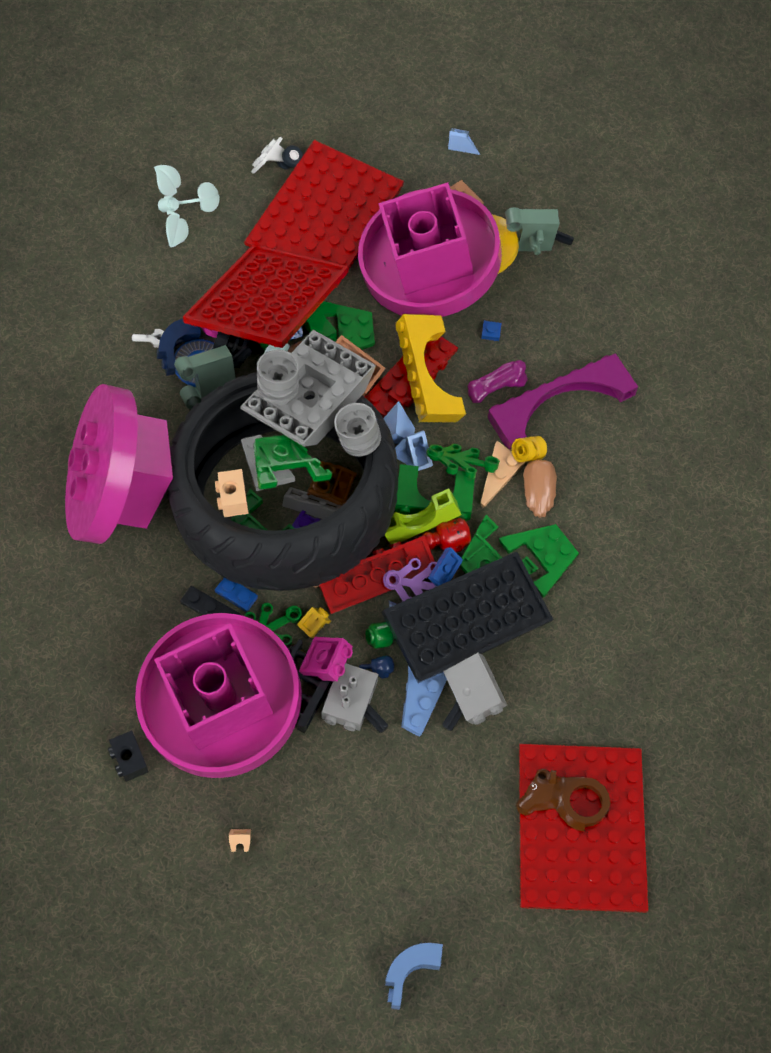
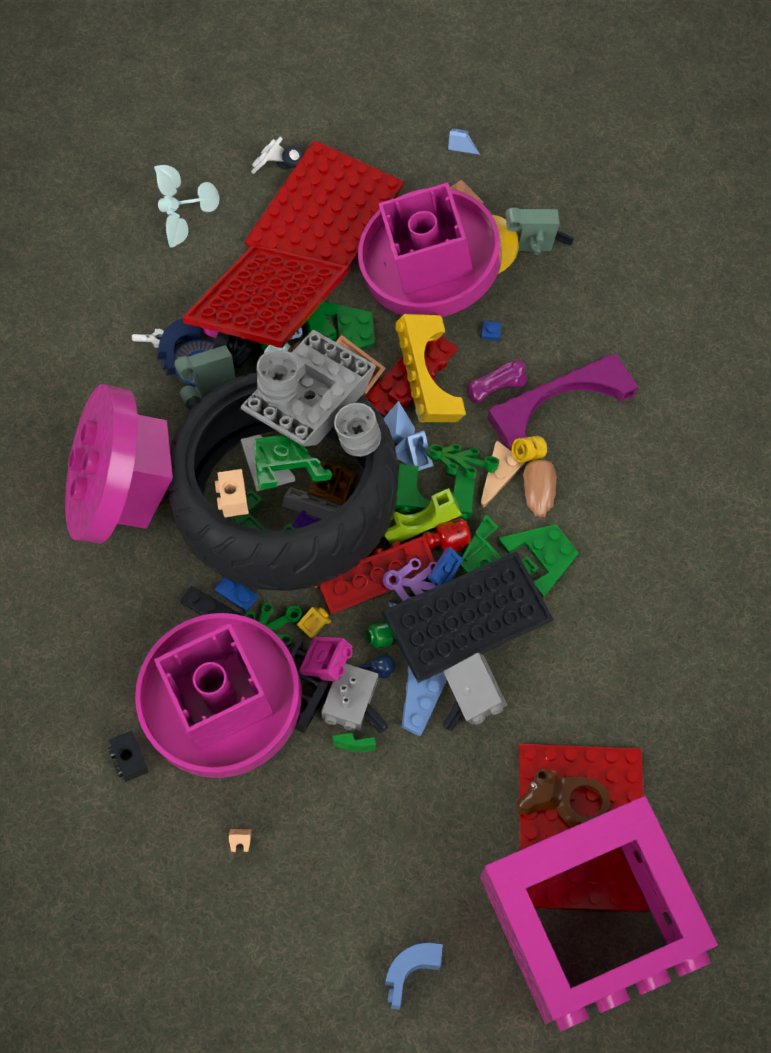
(347, 742): none -> green slope
(660, 881): none -> dark pink door

